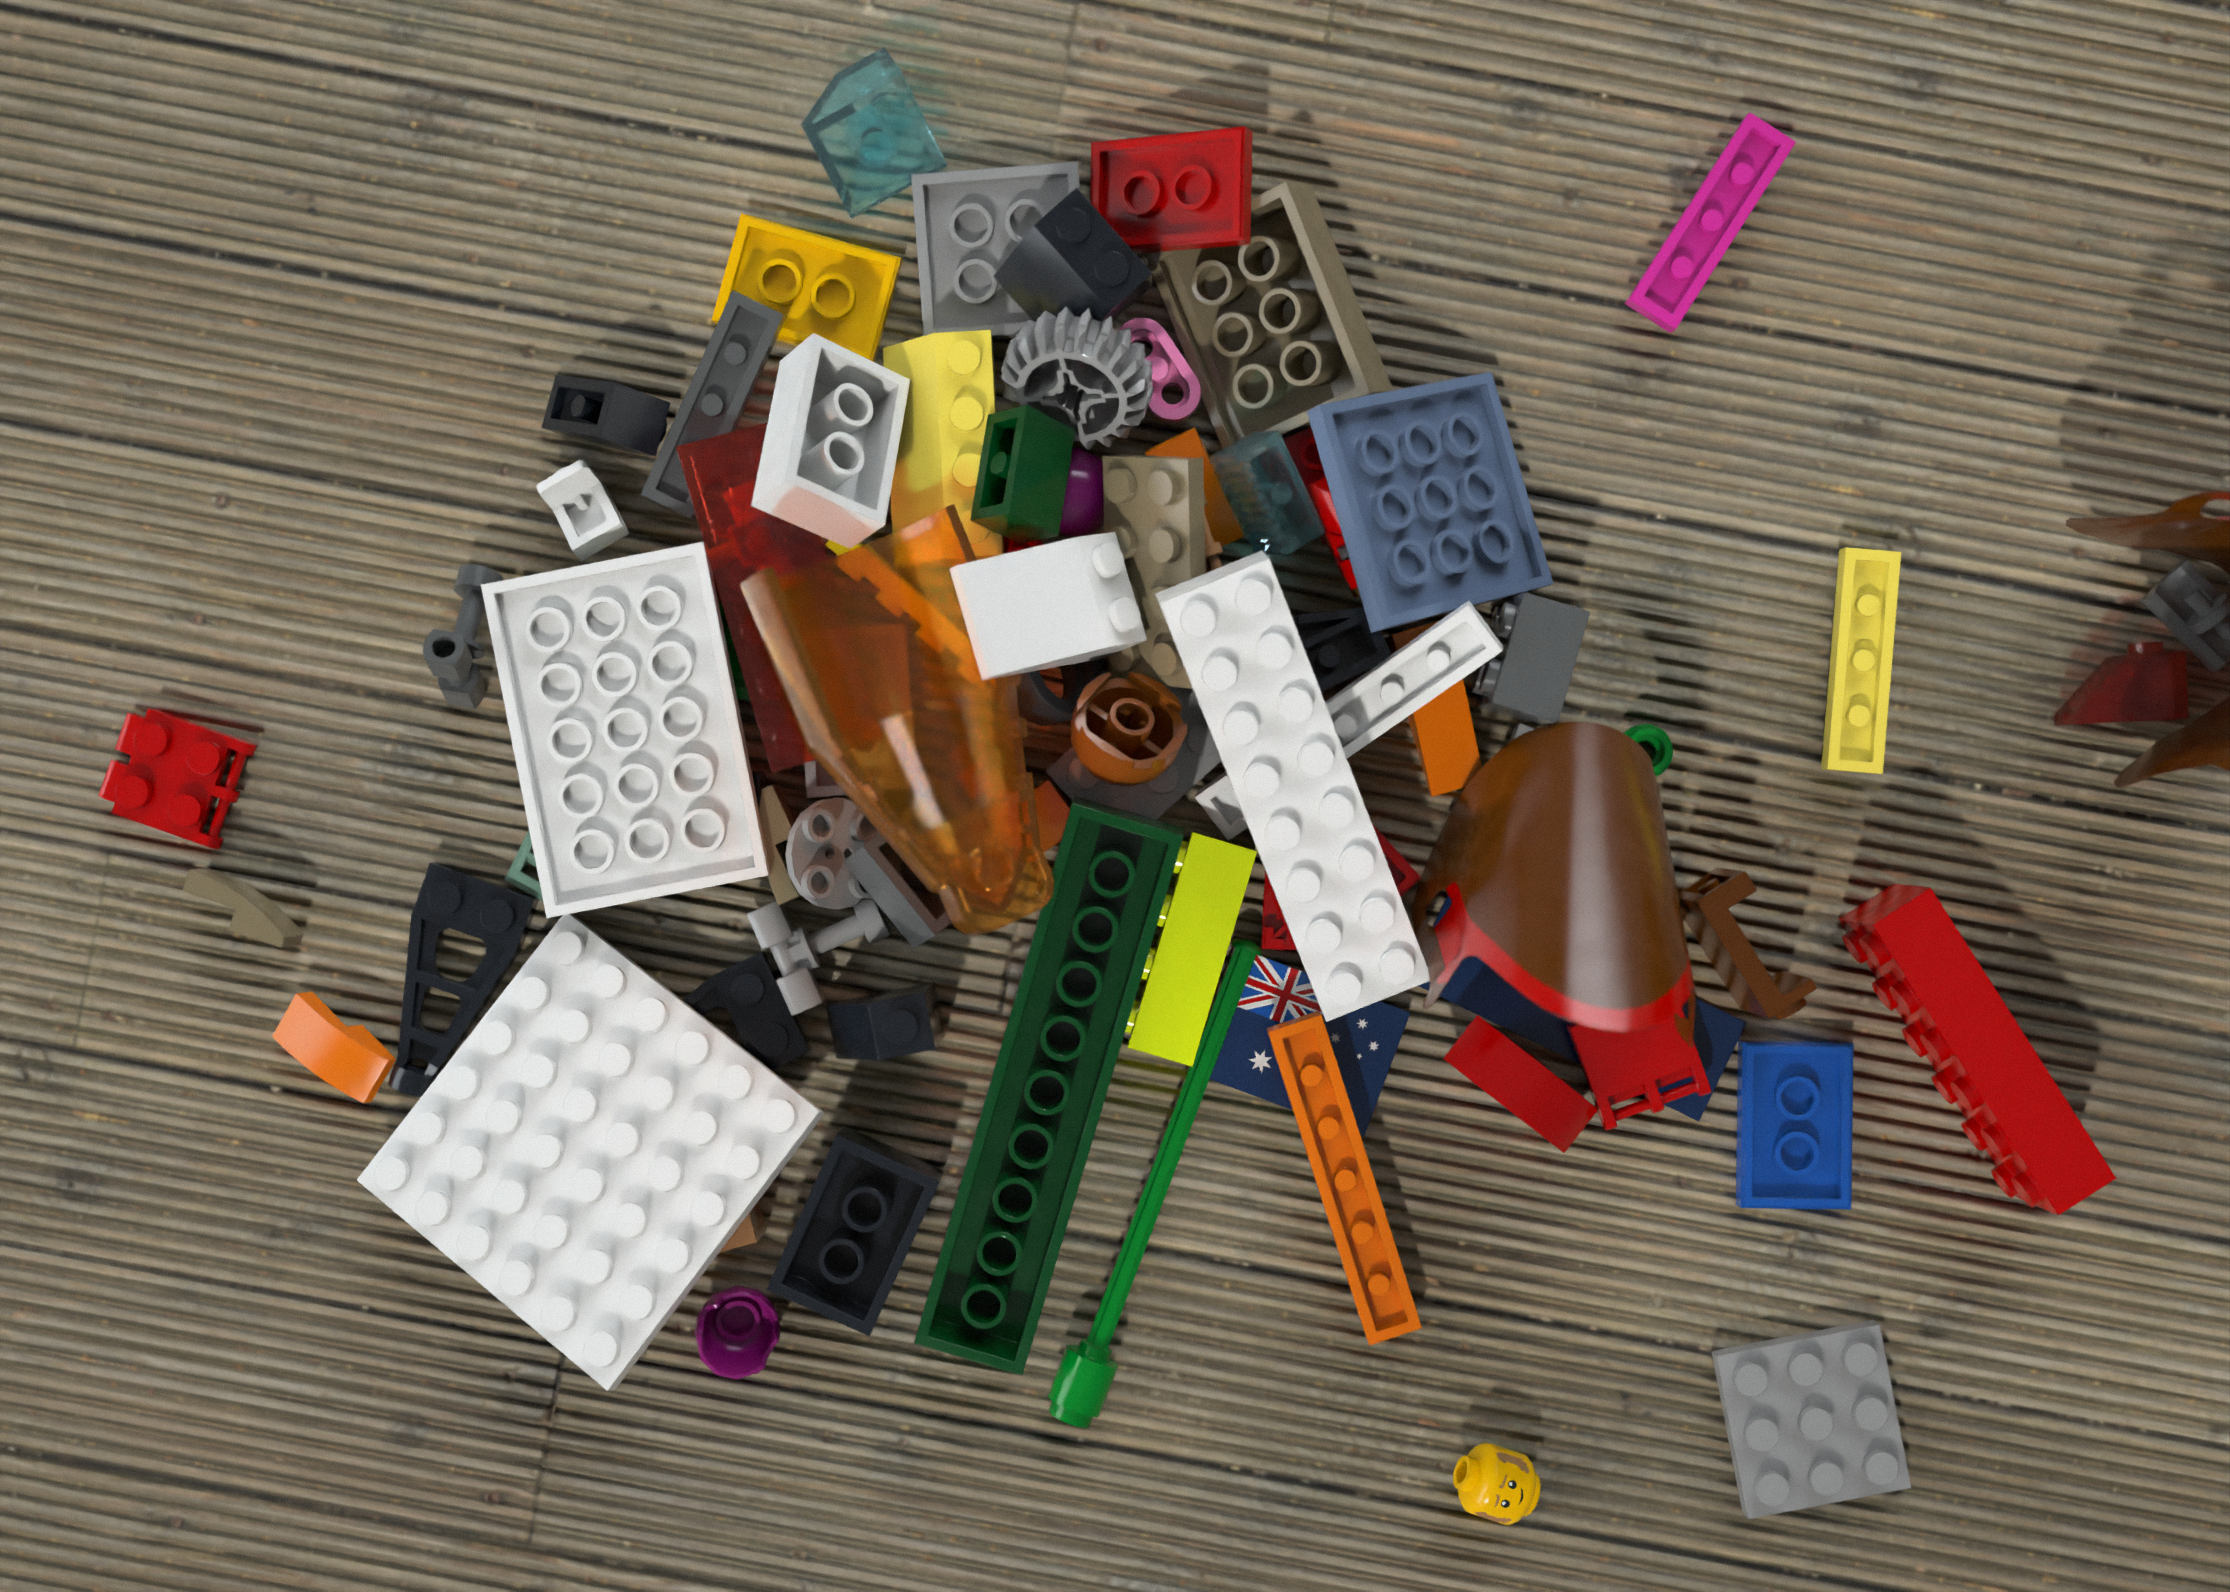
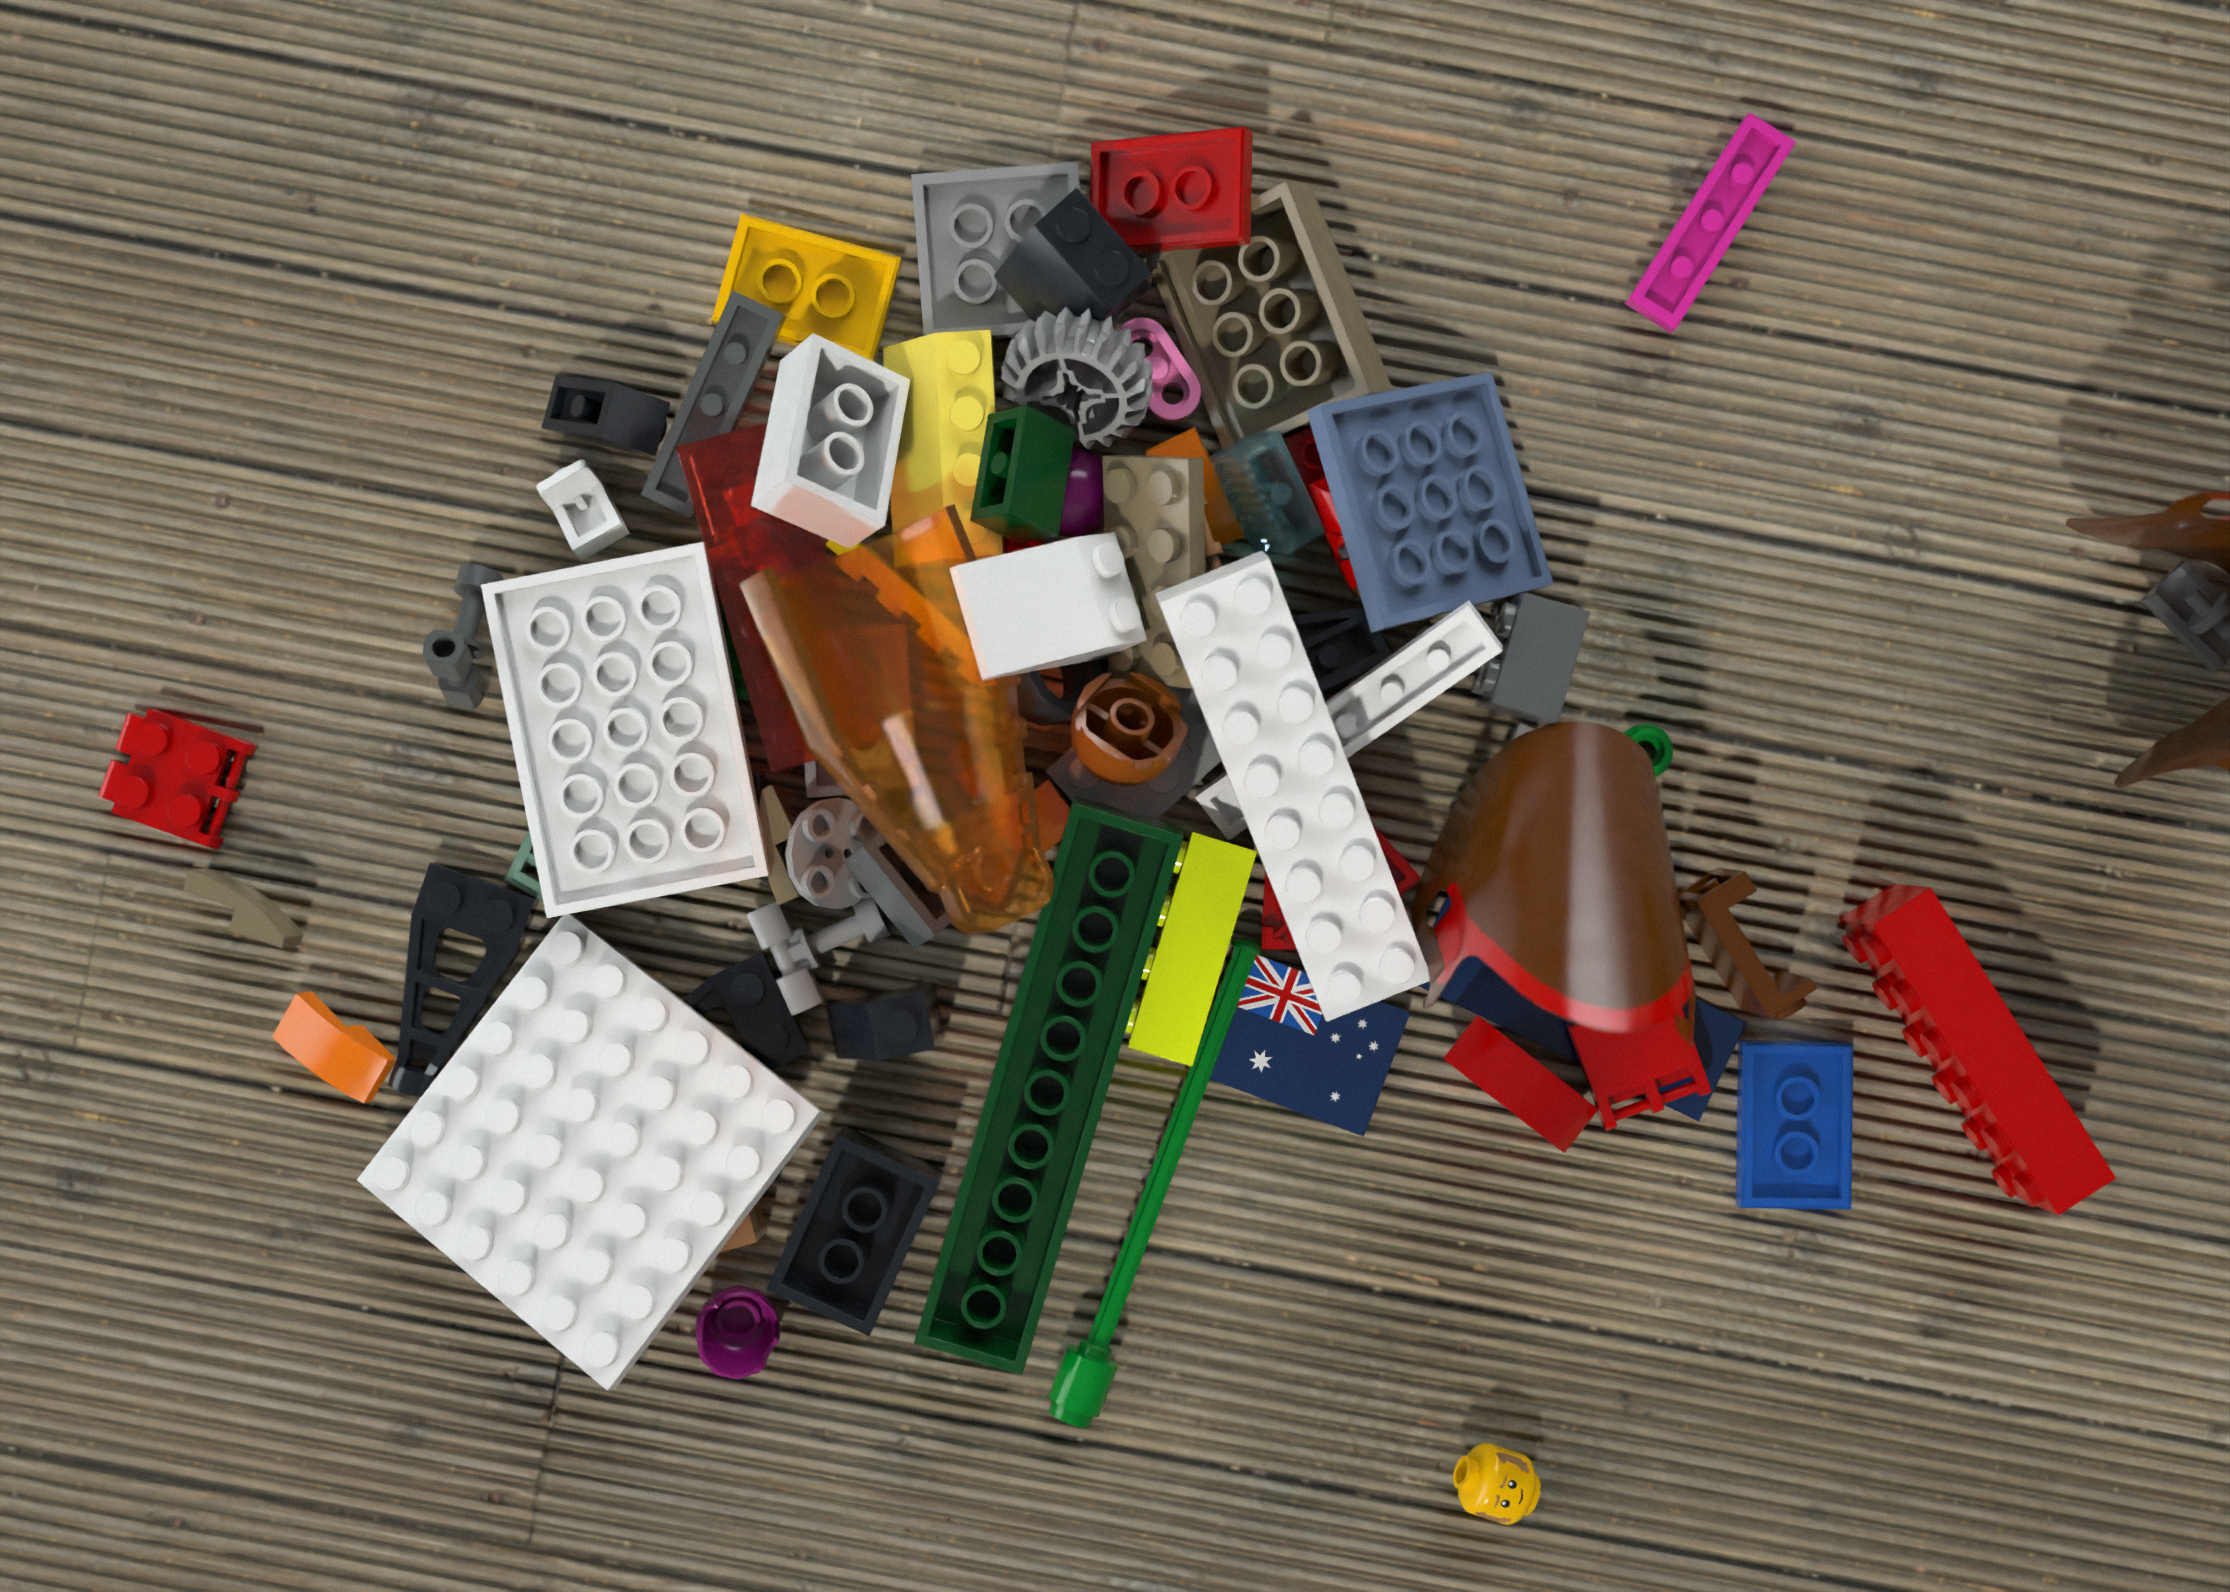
(871, 133): clear light blue slope -> none
(1344, 1177): orange plate -> none
(1442, 731): orange slope -> none
(1811, 1419): light grey plate -> none
(1861, 660): light yellow plate -> none
(2131, 688): clear red slope -> none

